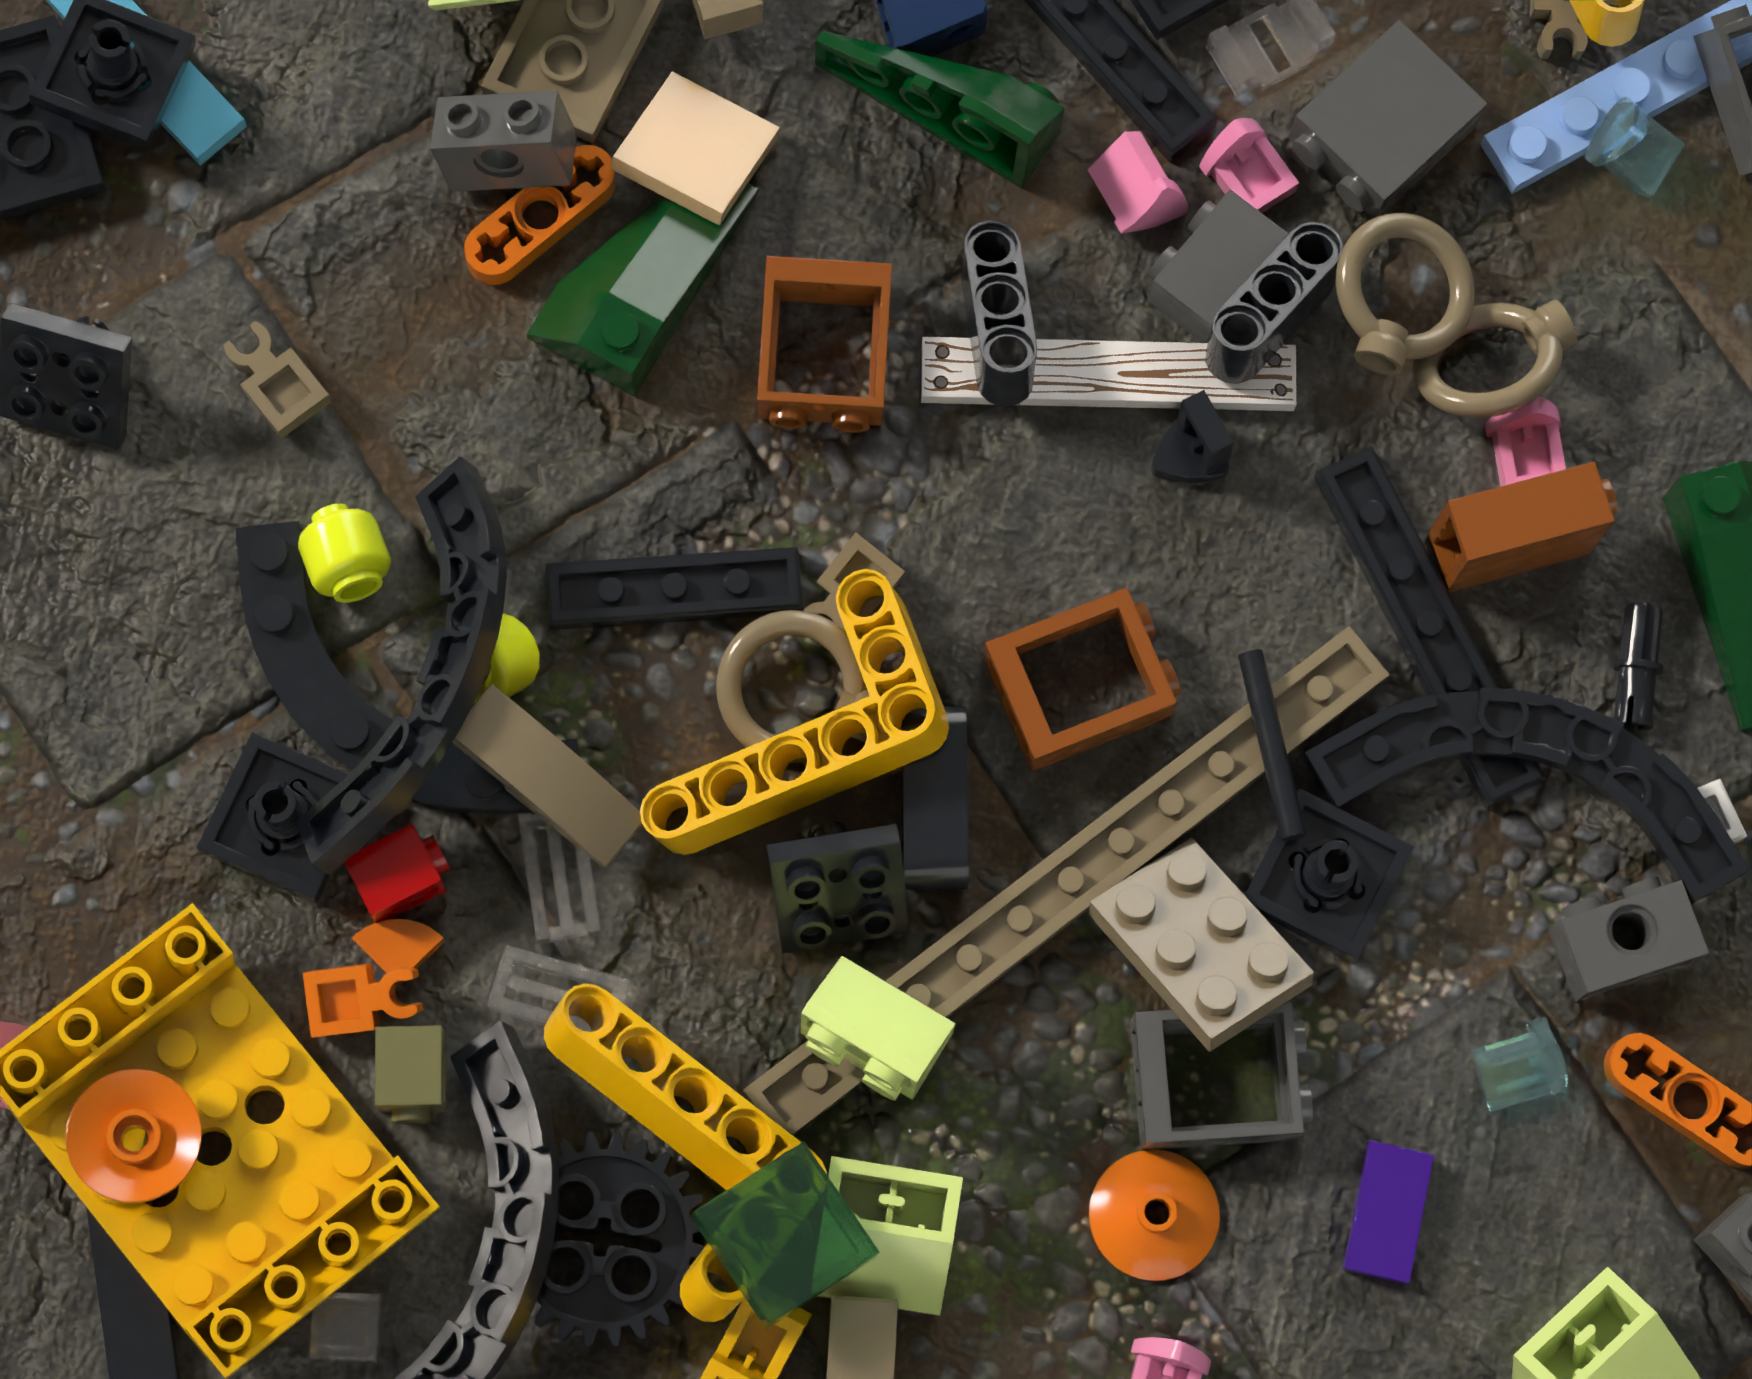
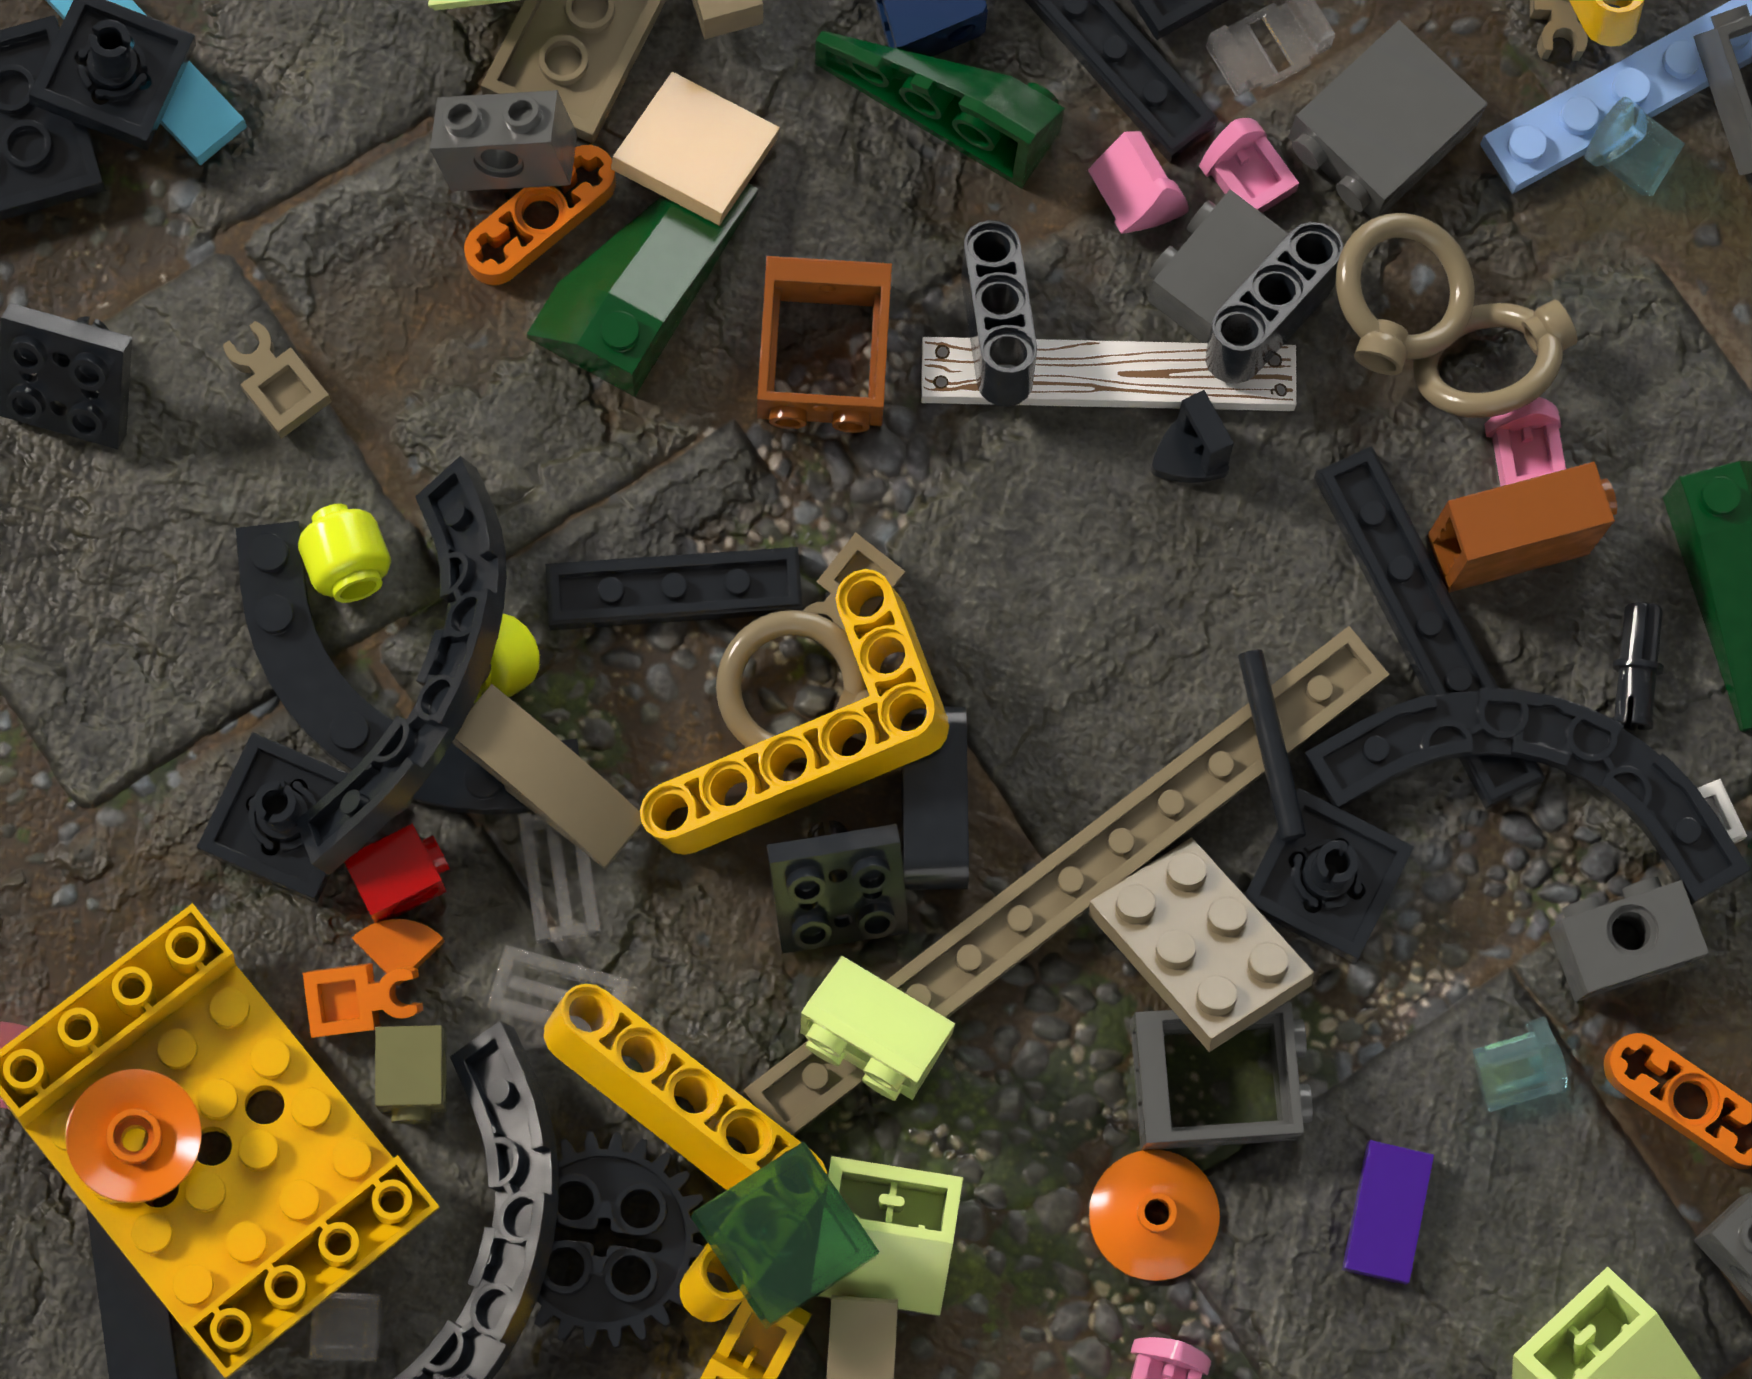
(1021, 703): dark orange window -> none

